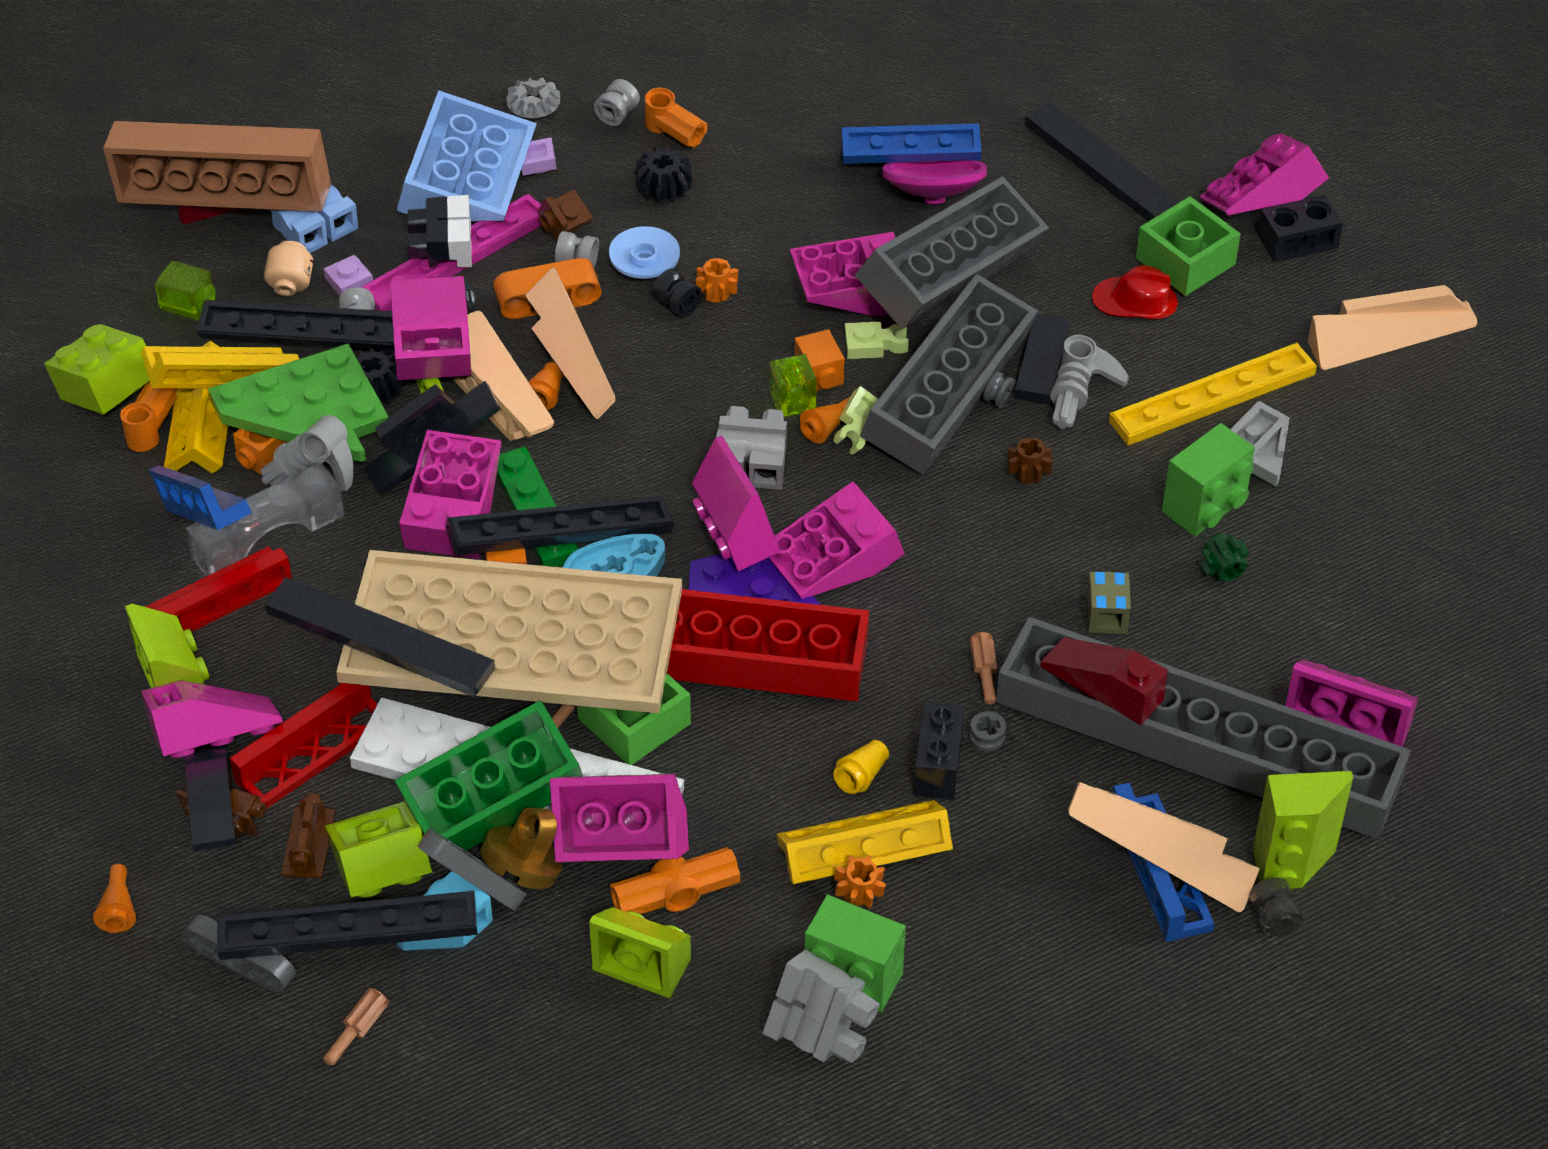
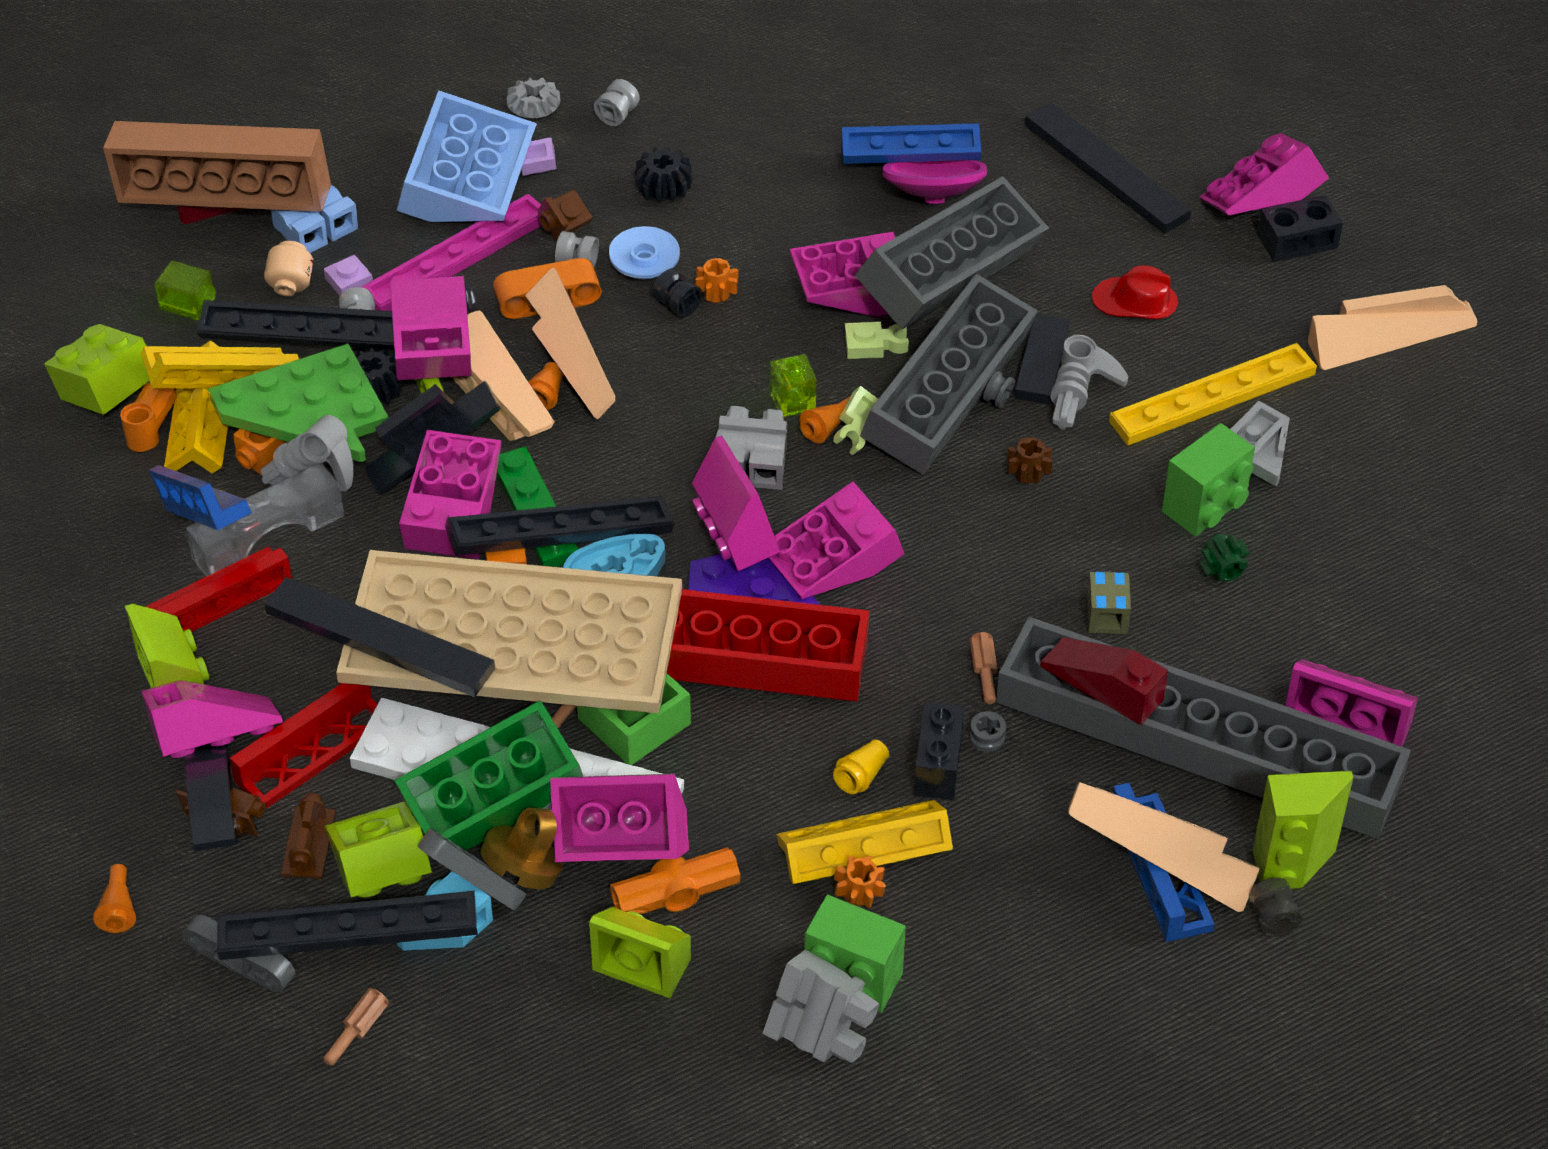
(442, 231): hips -> none
(666, 116): orange piece -> none
(823, 357): orange brick -> none
(1188, 245): bright green brick -> none

